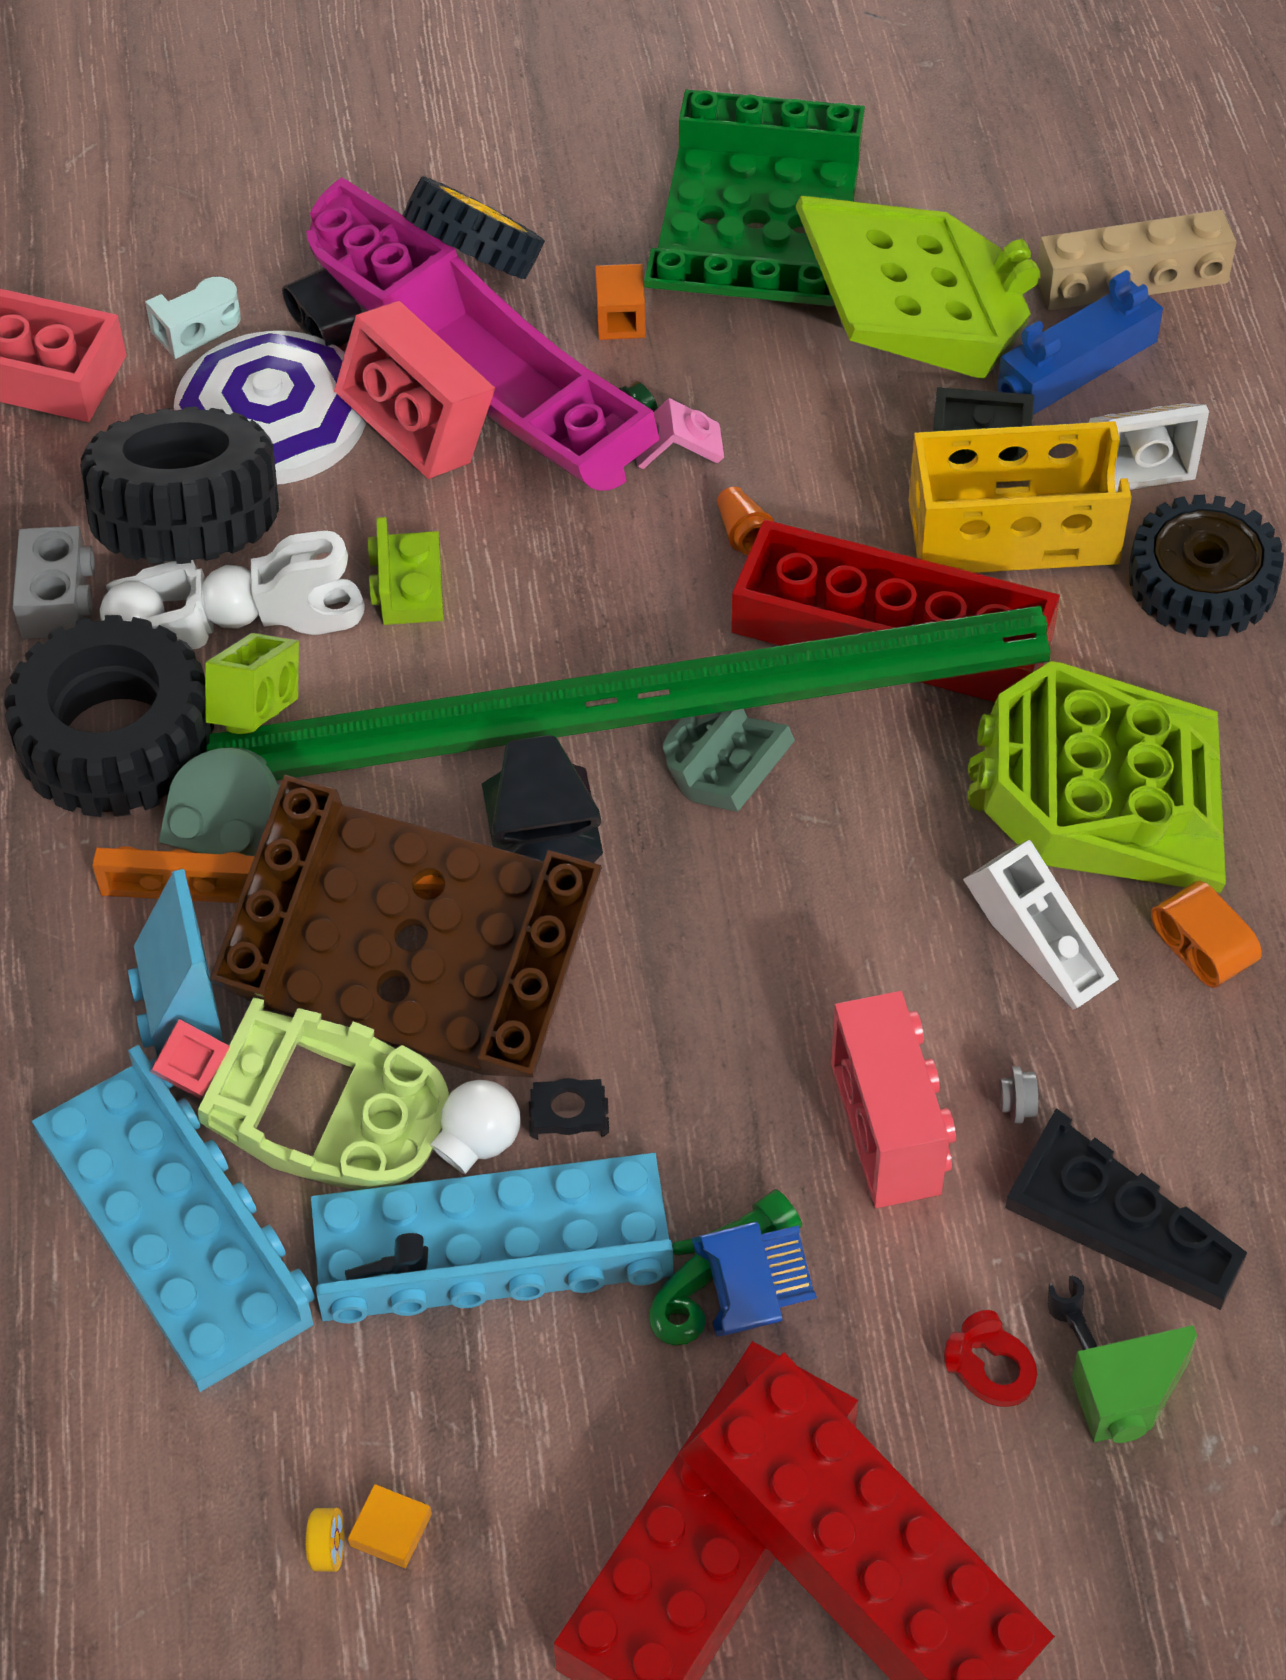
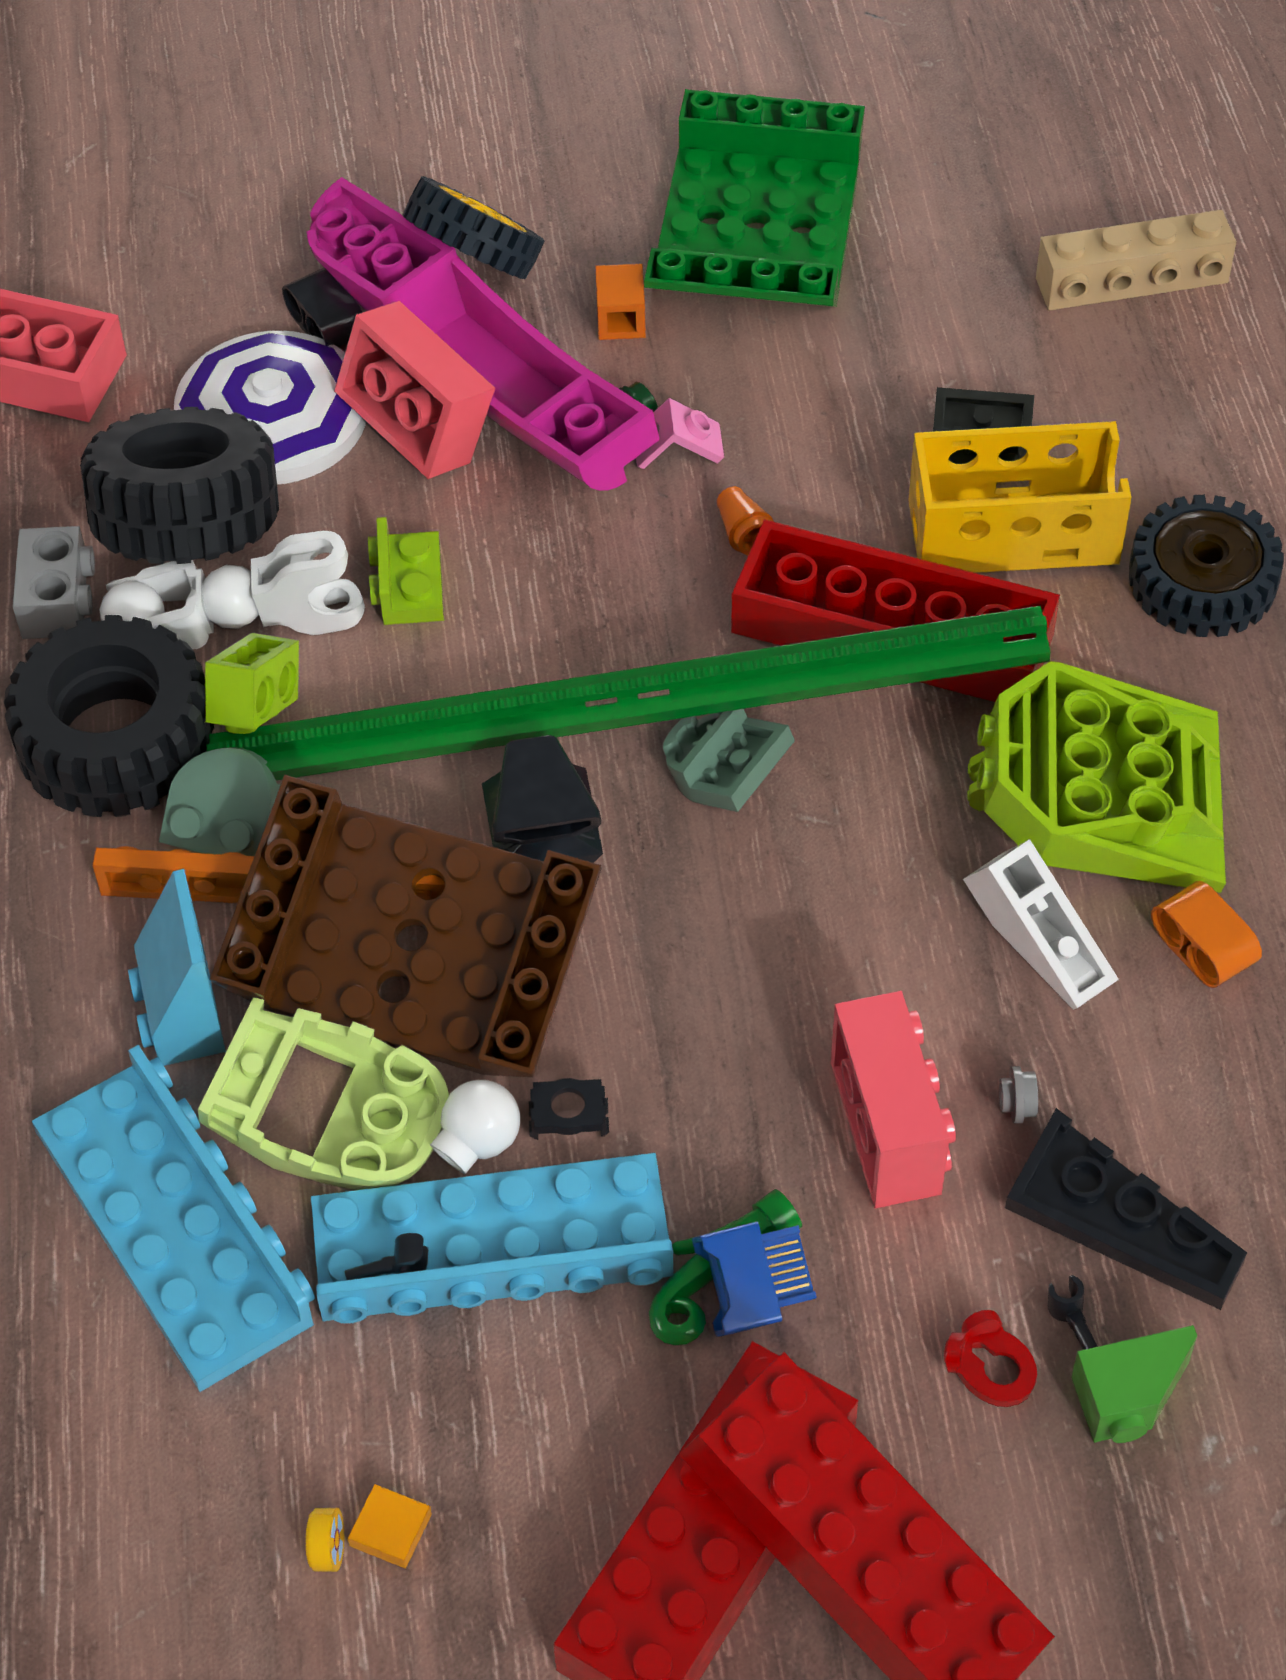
(189, 1059): coral tile -> none
(195, 316): light aqua leg -> none
(920, 282): lime hinge -> none
(1082, 345): blue brick -> none
(1158, 444): white slope -> none

